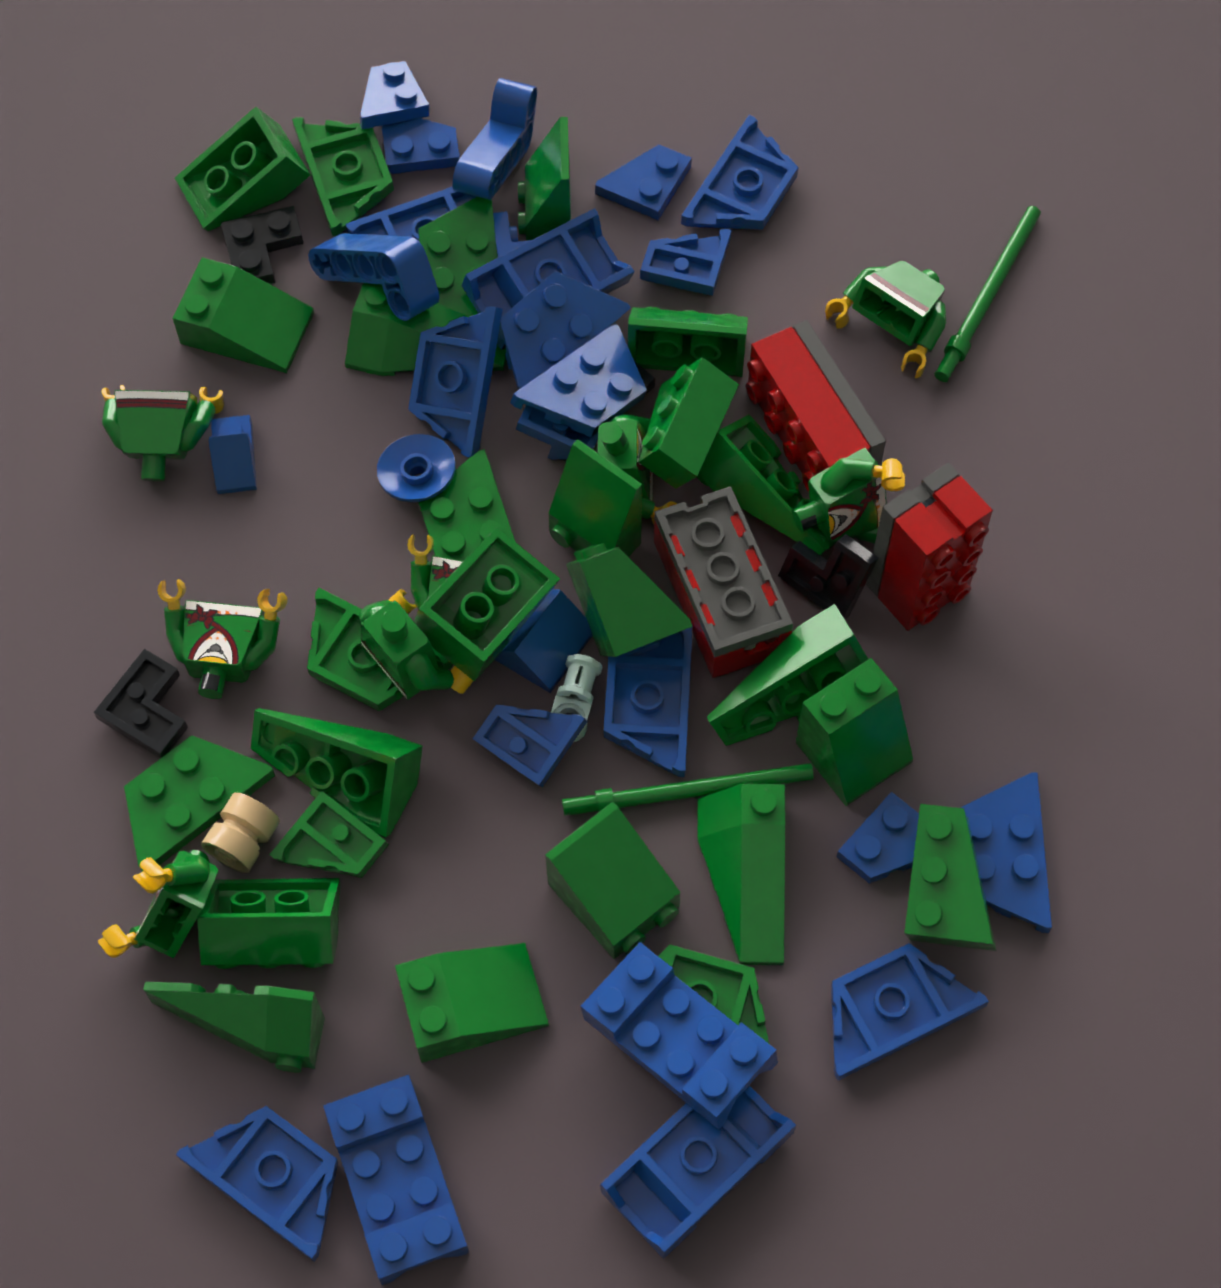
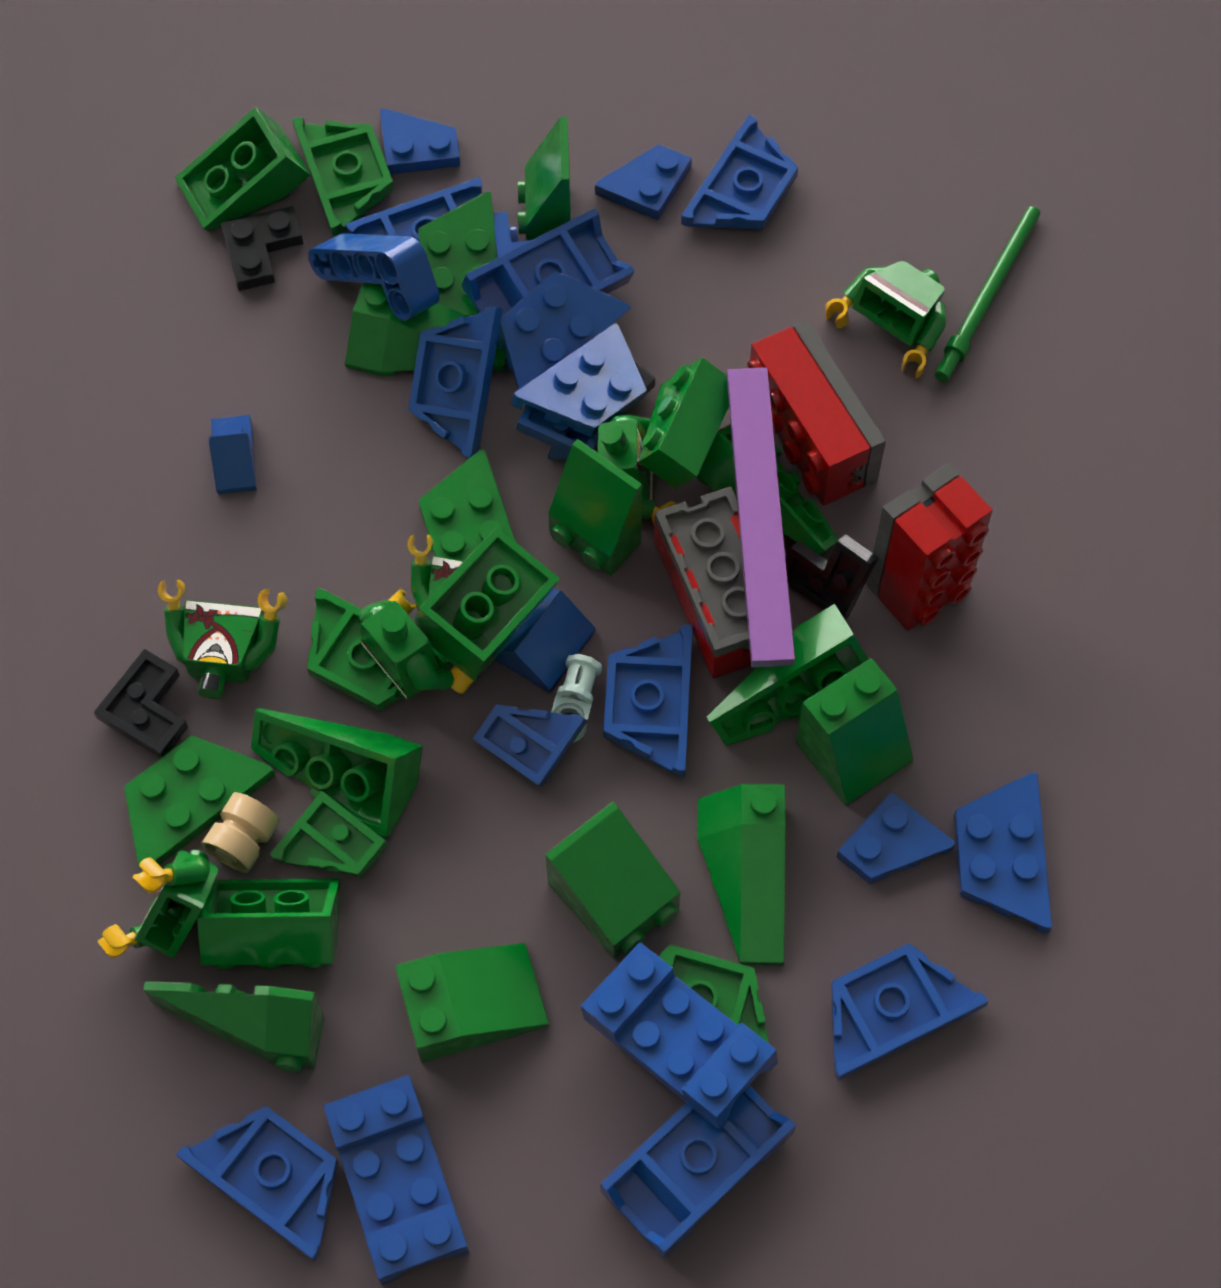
(157, 424): green torso -> none
(241, 317): green slope -> none
(392, 96): wing -> none
(413, 456): blue dish -> none
(500, 143): blue beam -> none
(622, 601): green slope -> none
(676, 338): green slope -> none
(684, 789): green bar -> none
(686, 261): blue wing -> none
(760, 518): none -> medium lavender tile
(850, 497): green torso -> none
(946, 883): green wedge -> none

